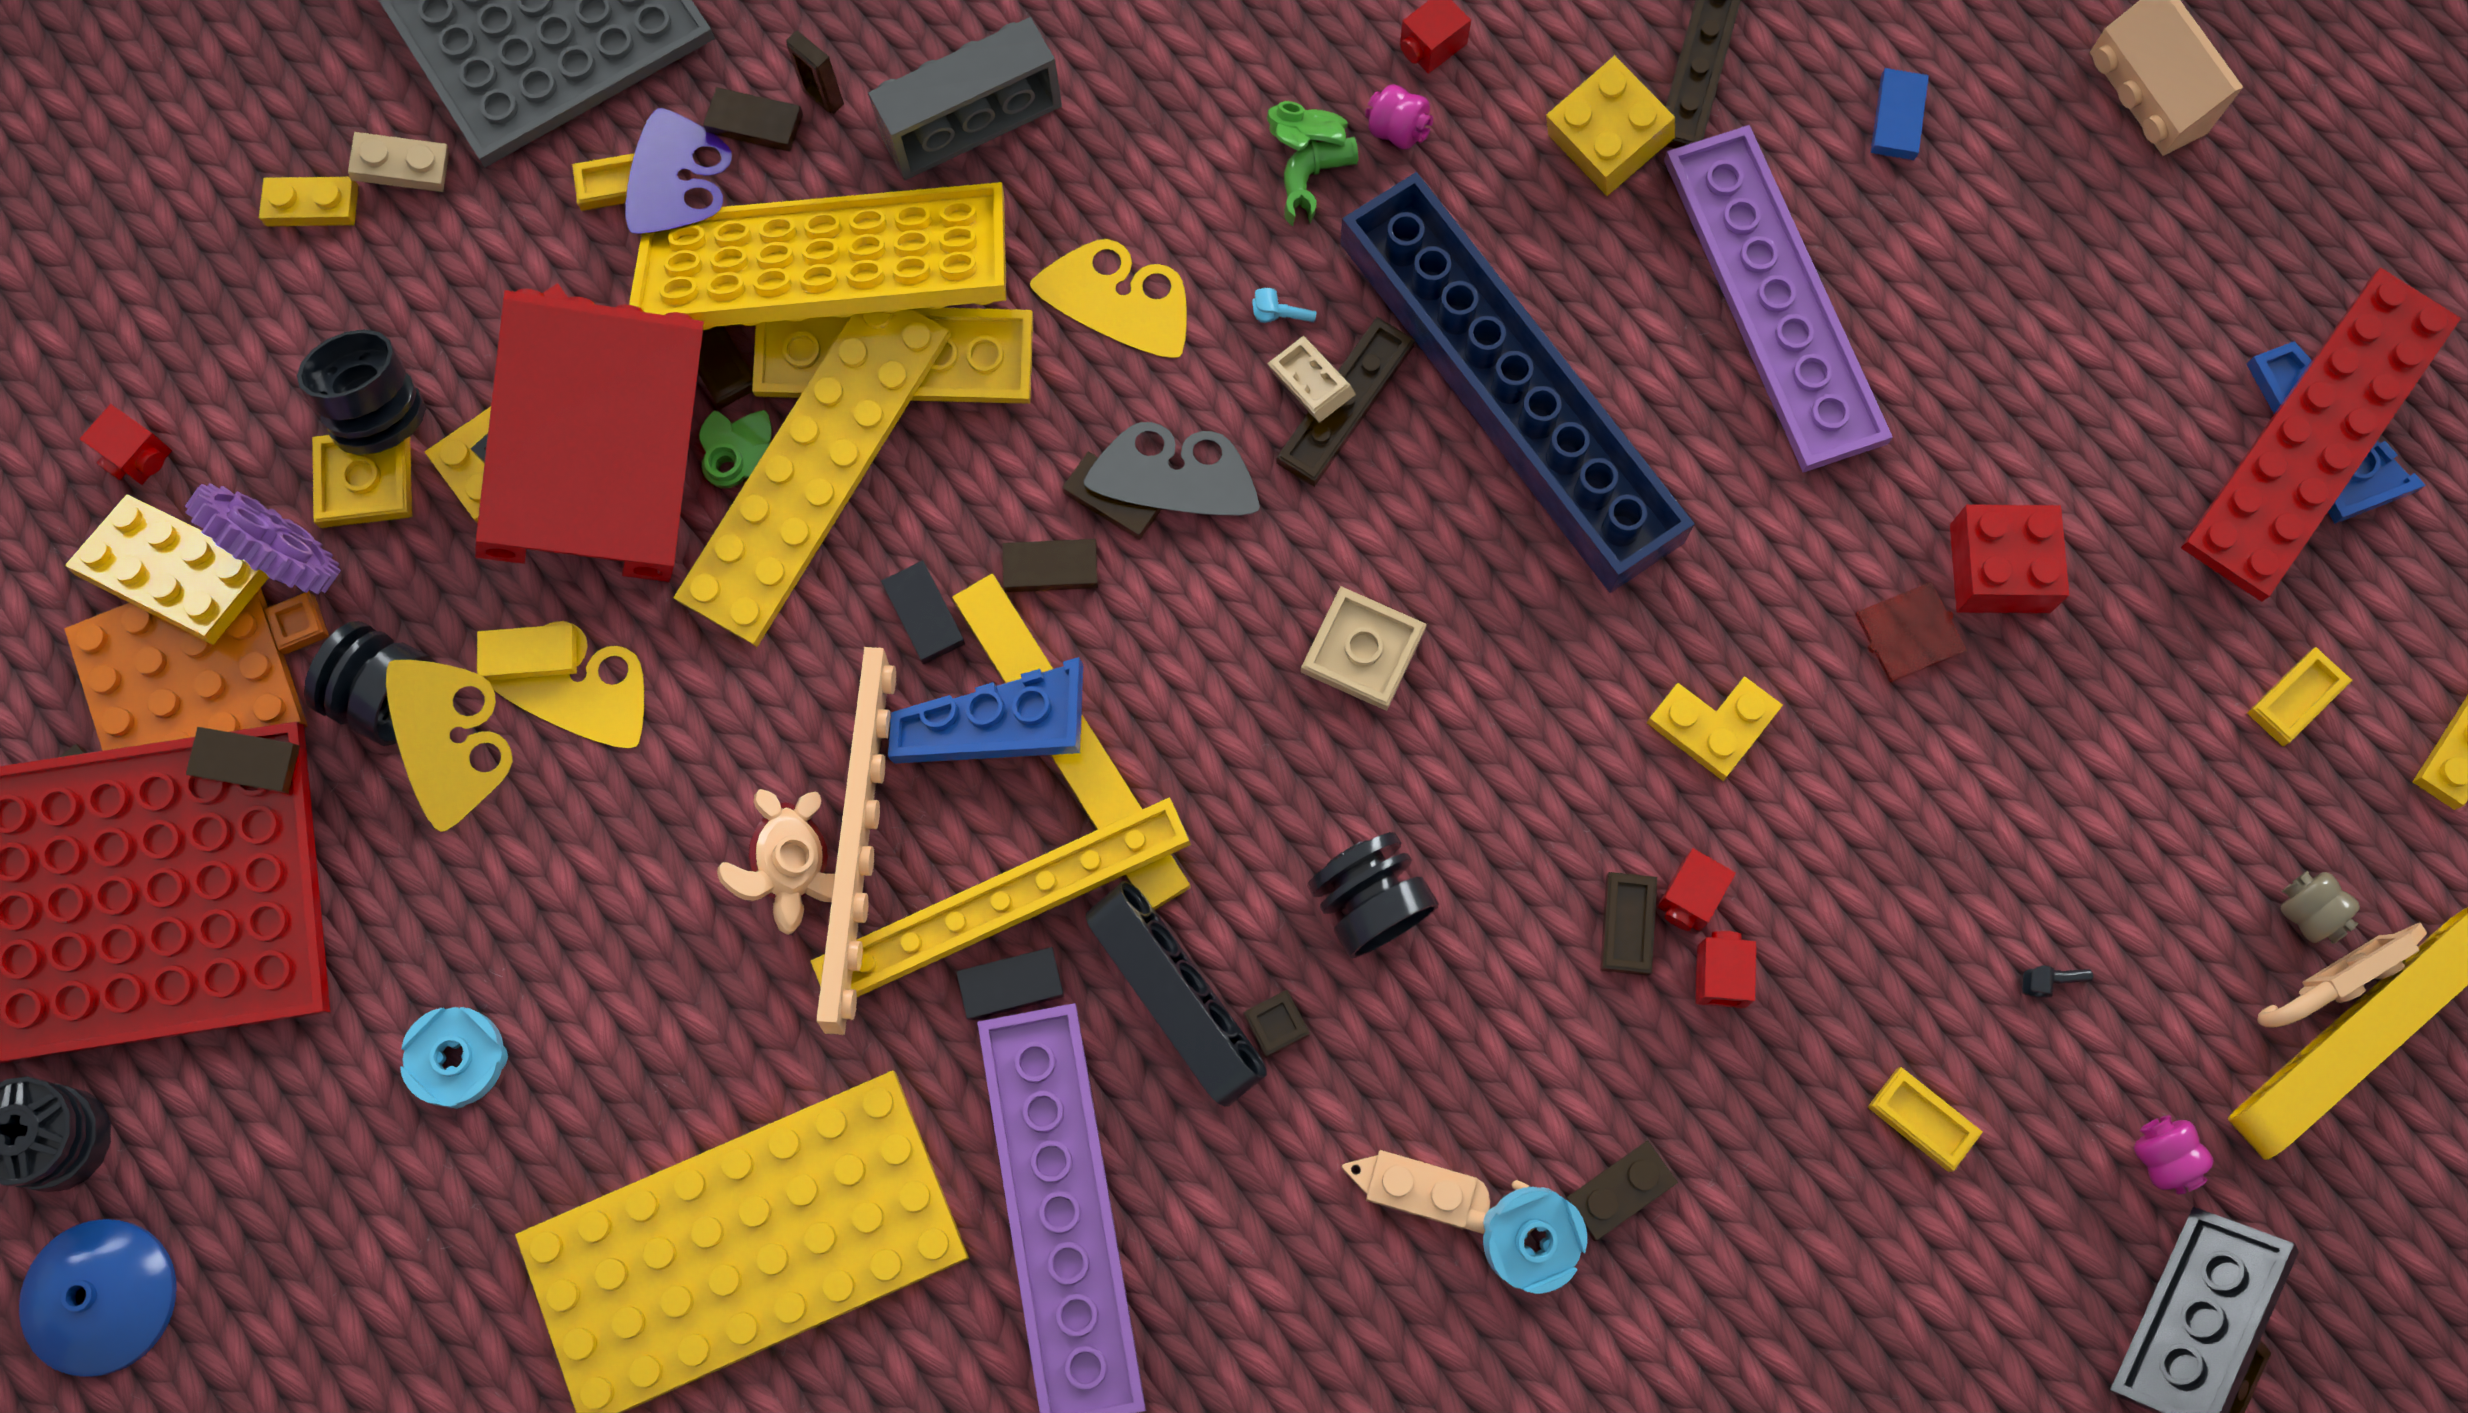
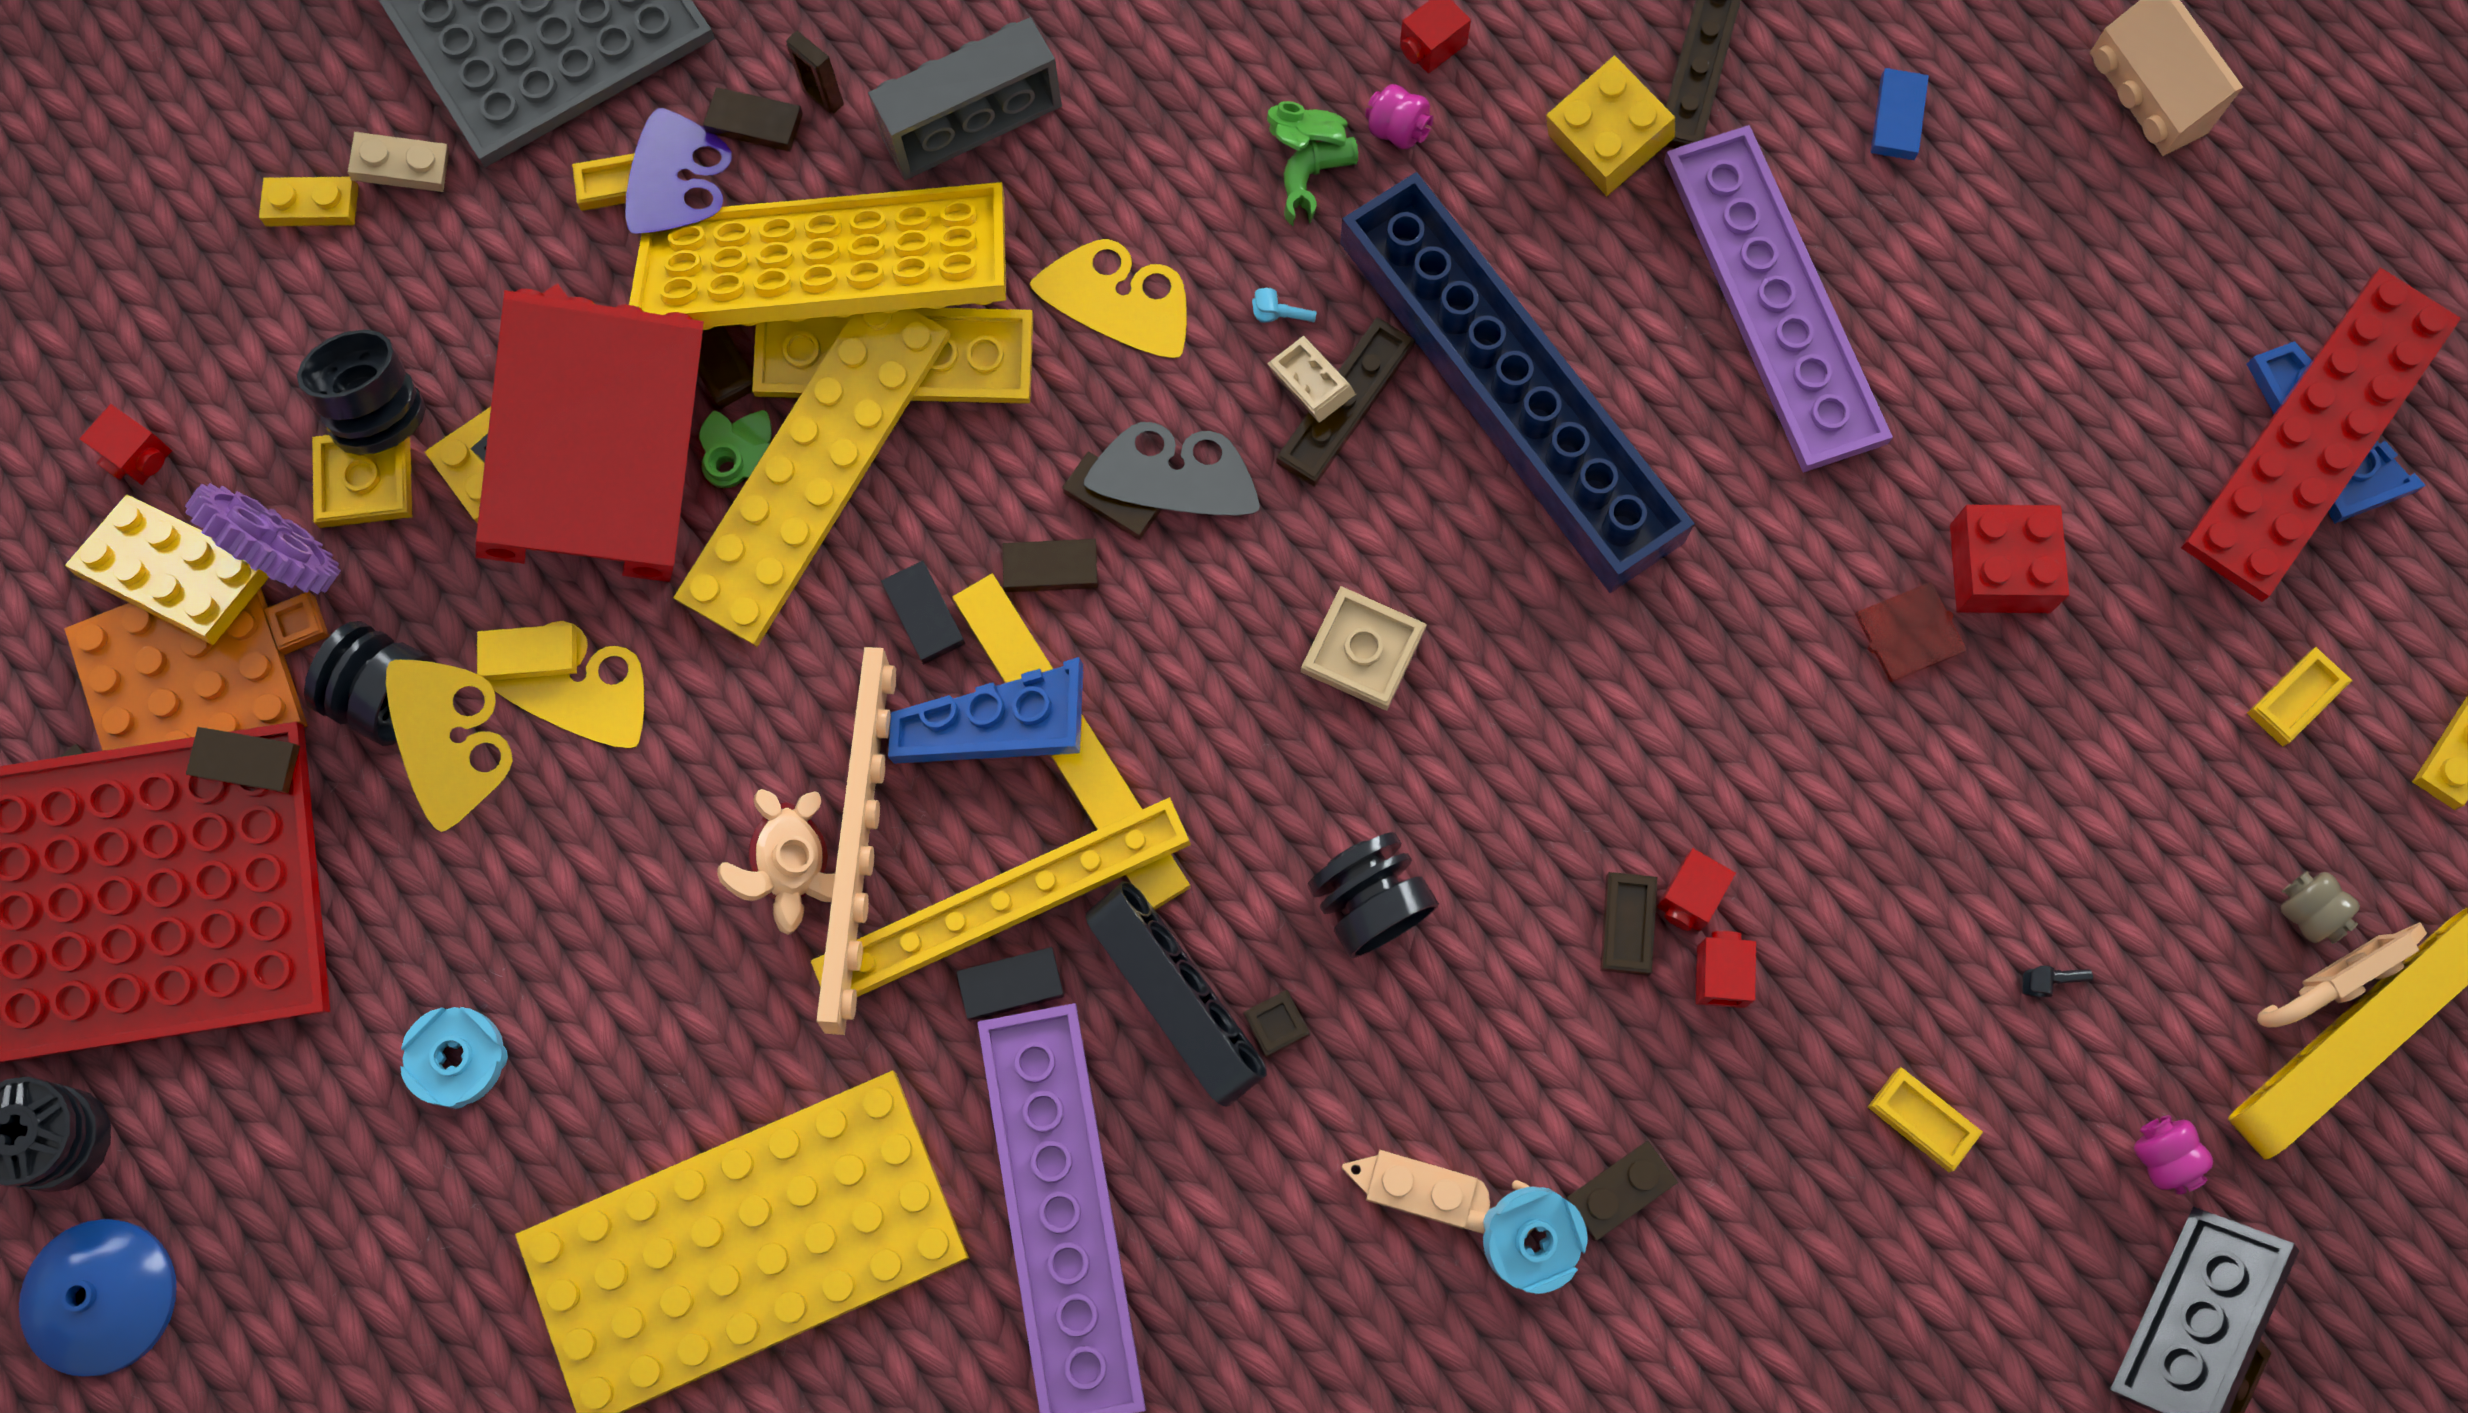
(1712, 736): yellow plate -> none

